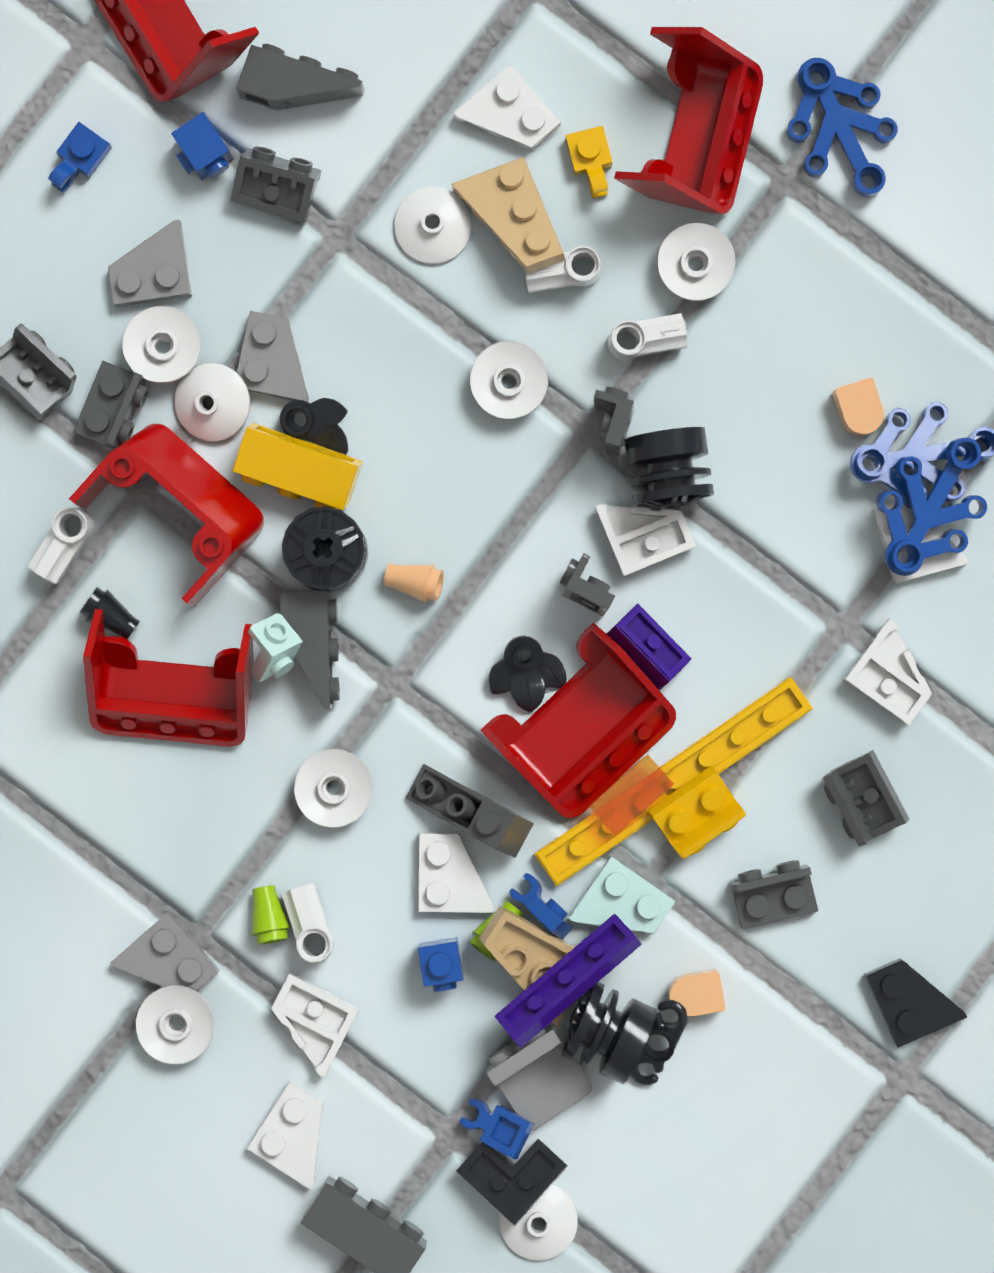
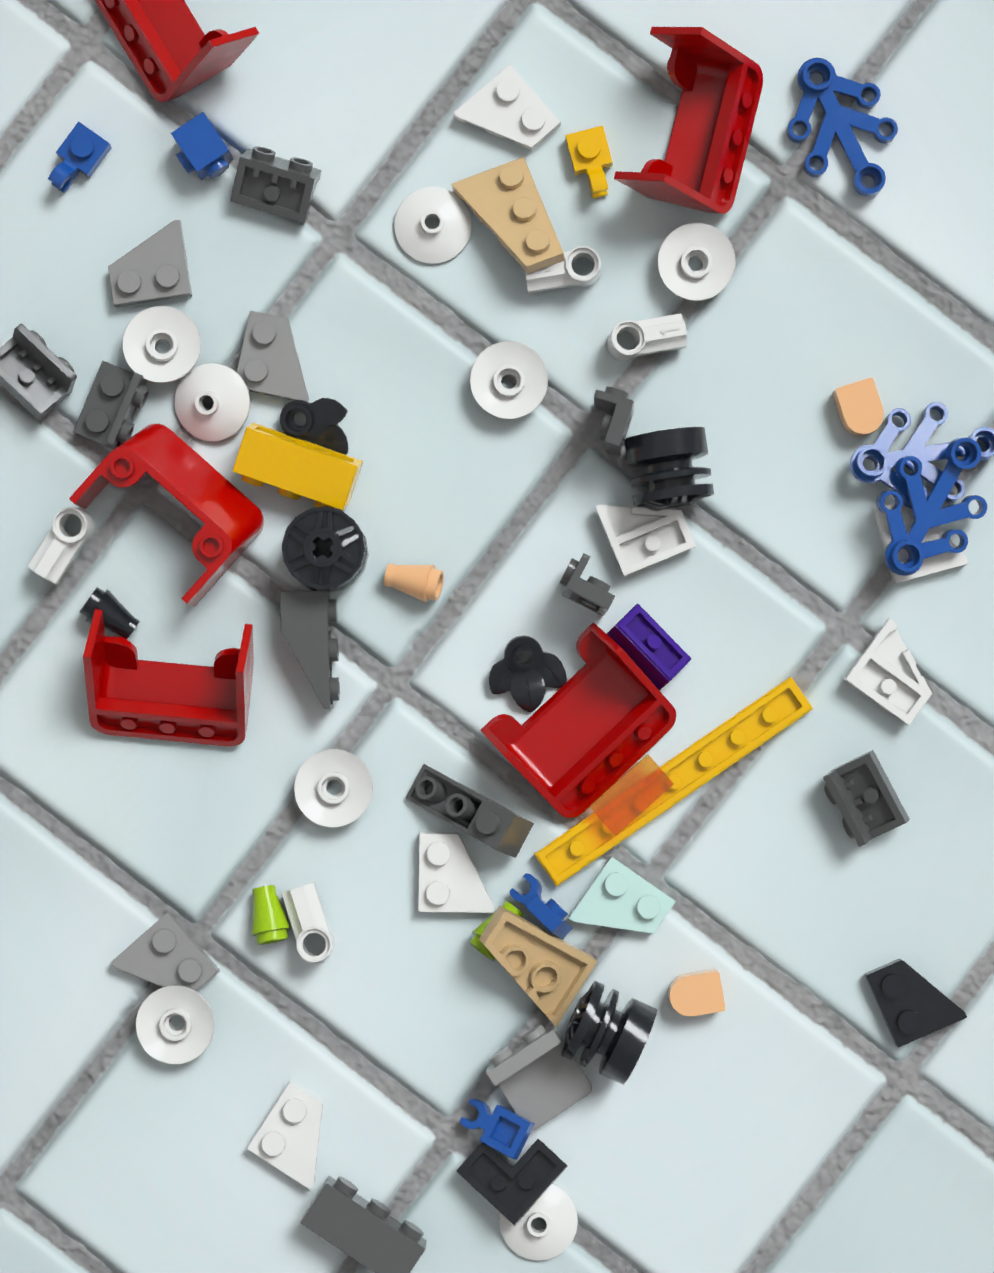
(277, 645): light aqua bracket -> none
(287, 83): dark grey slope -> none
(314, 1019): white wing -> none
(441, 963): blue brick -> none
(567, 980): dark purple plate -> none
(671, 1031): black piece -> none
(697, 813): yellow bracket -> none
(774, 895): dark grey bracket -> none

